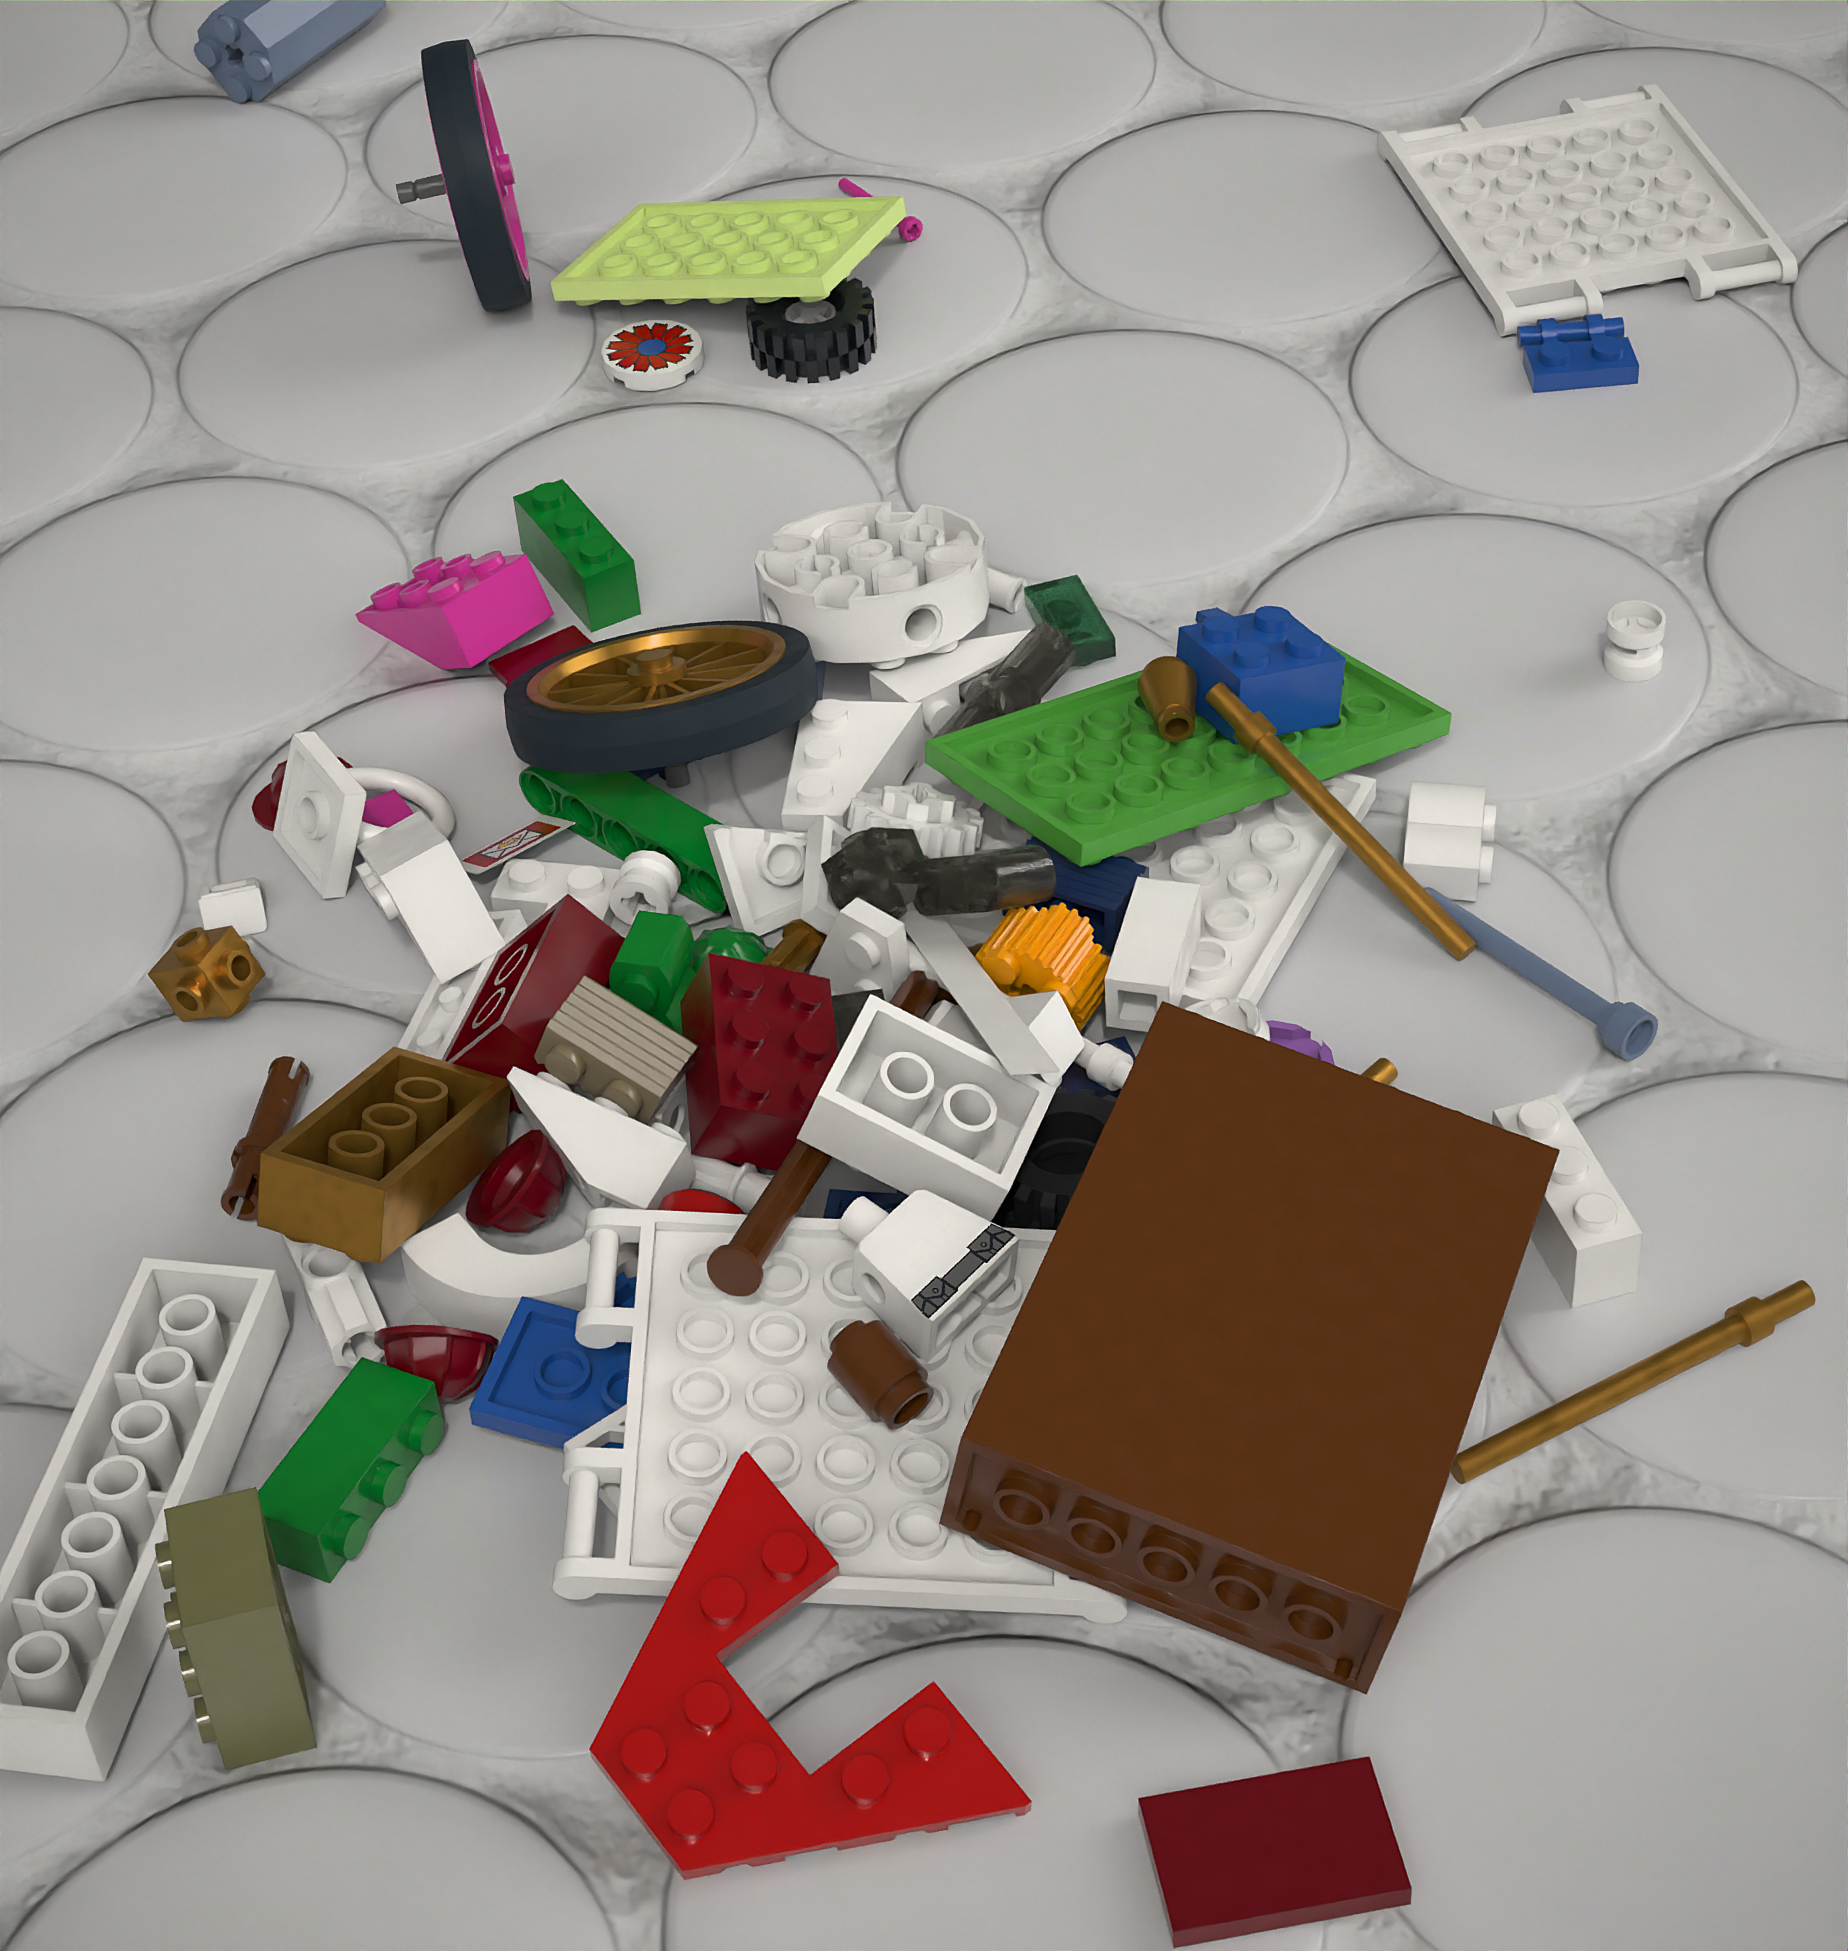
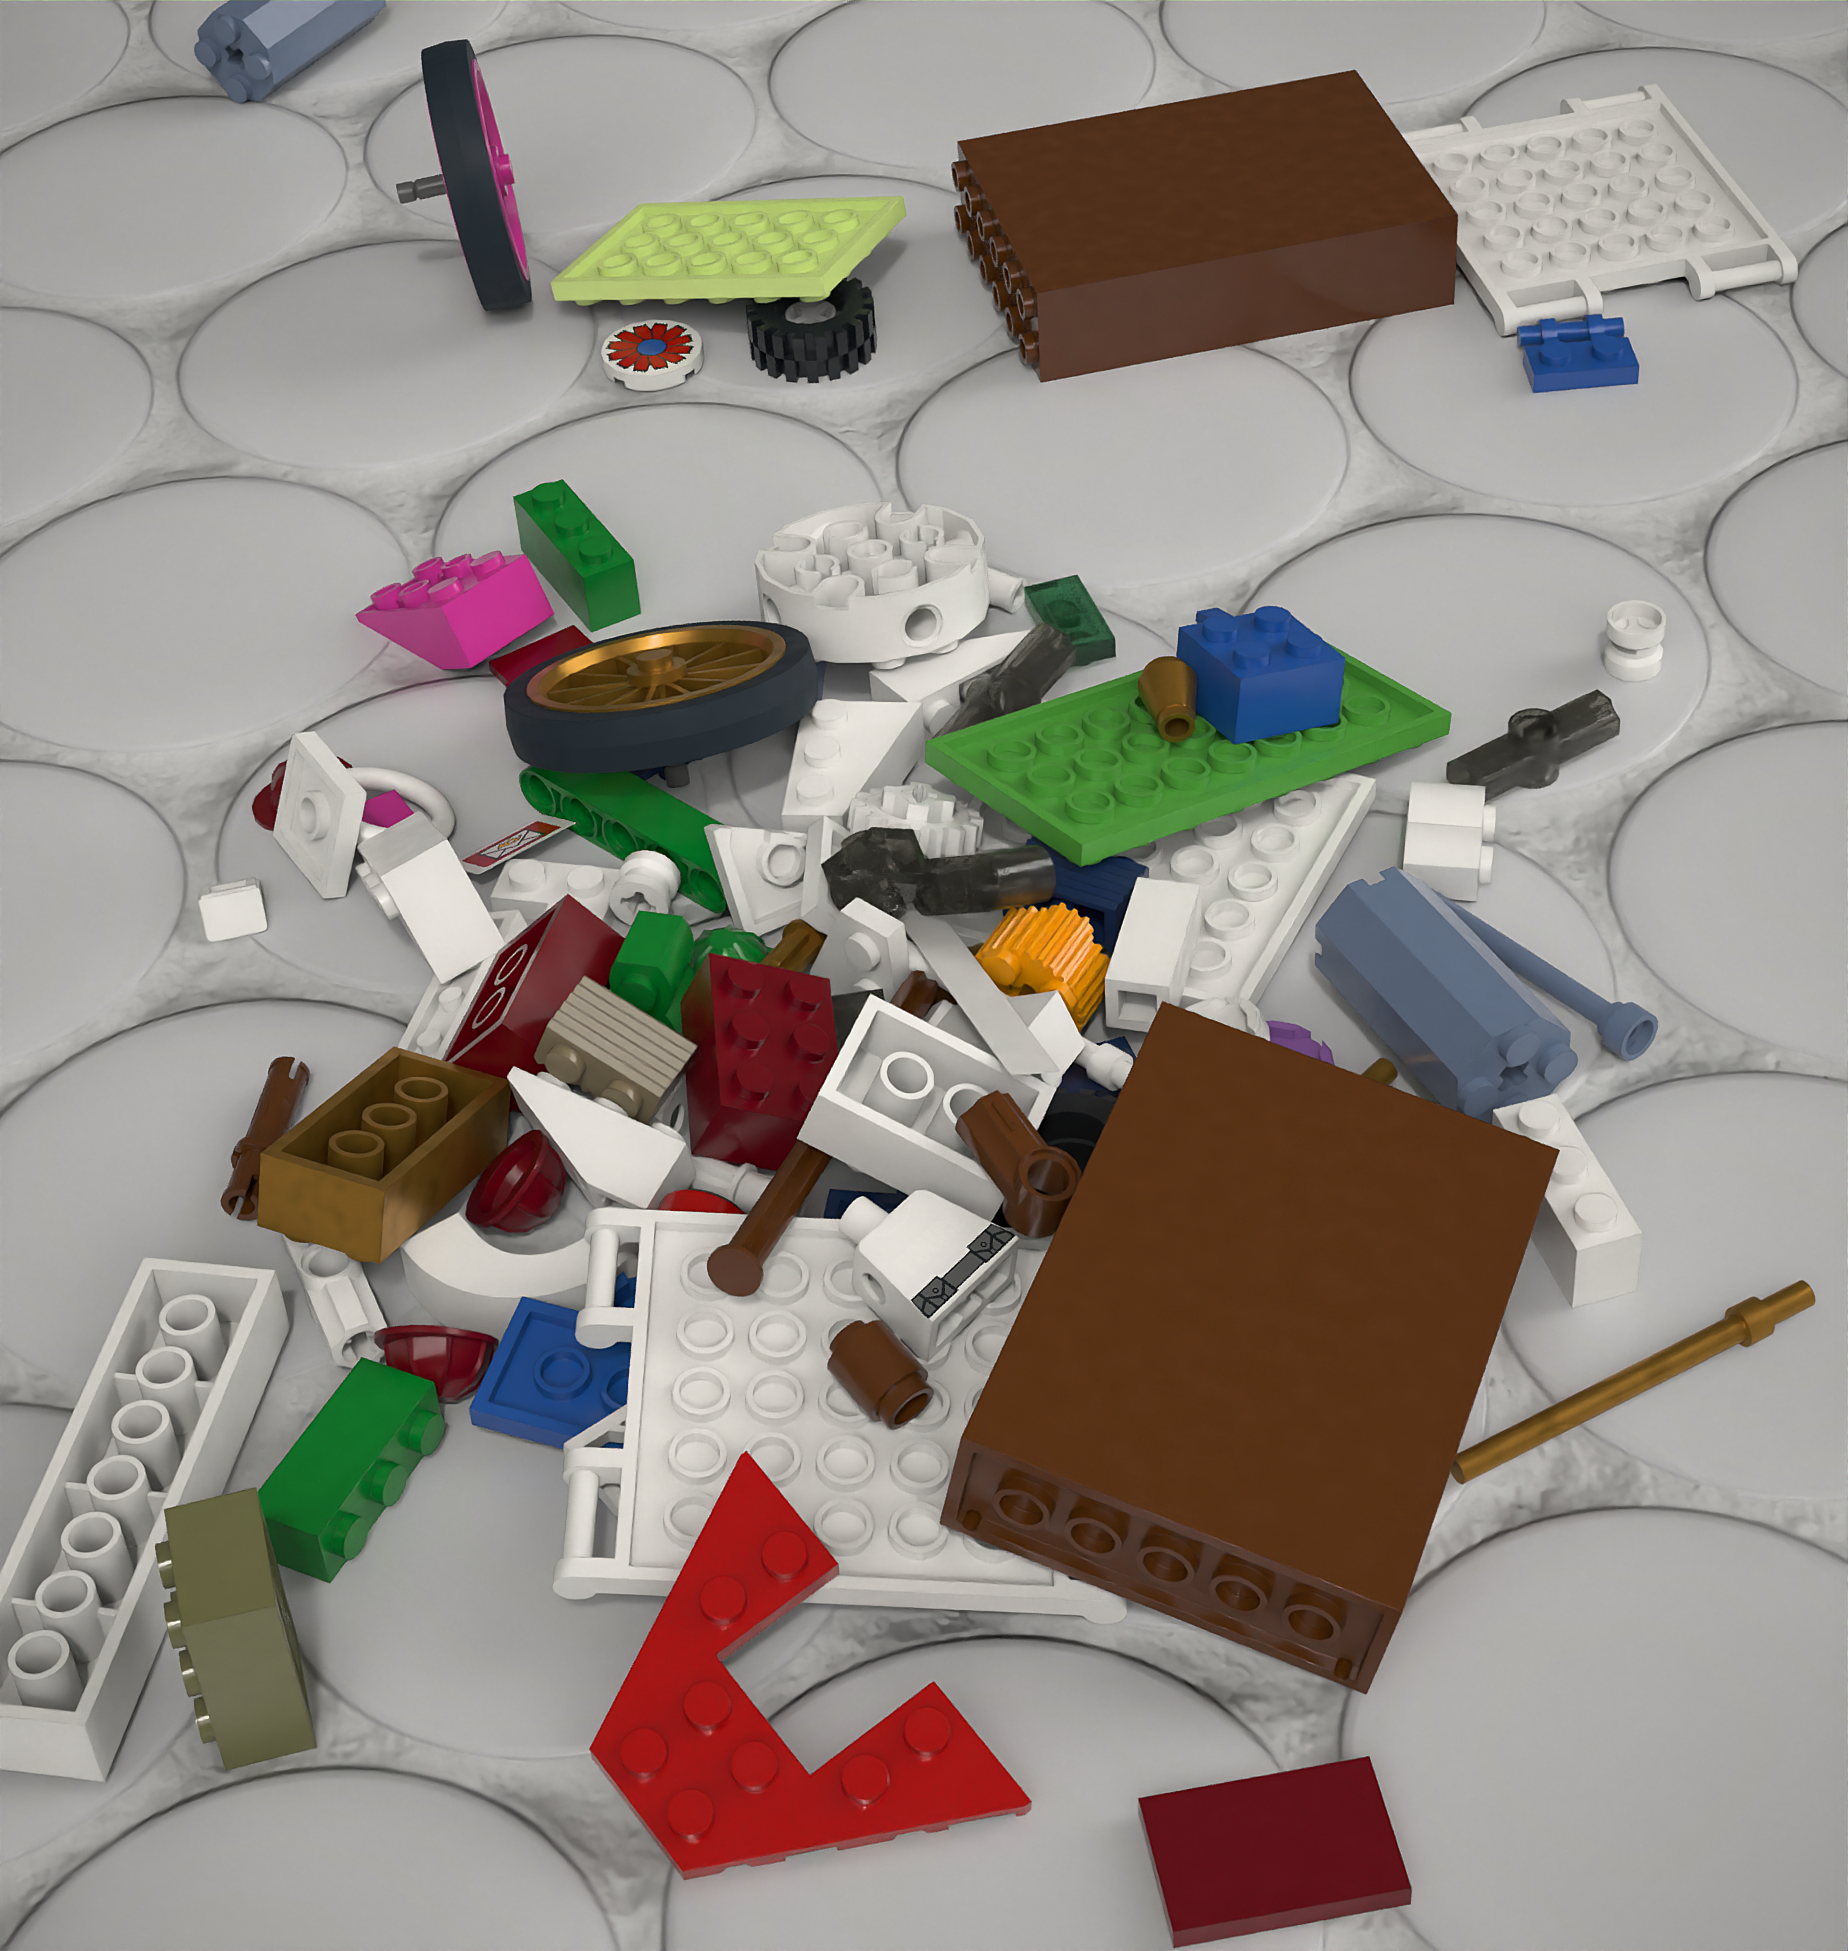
(207, 974): pearl gold brick -> none
(908, 228): dark pink piece -> none
(1019, 1164): none -> reddish brown piece
(1203, 225): none -> reddish brown container
(1258, 736): pearl gold bar -> none
(1441, 997): none -> sand blue brick
(1537, 745): none -> clear smoke piece

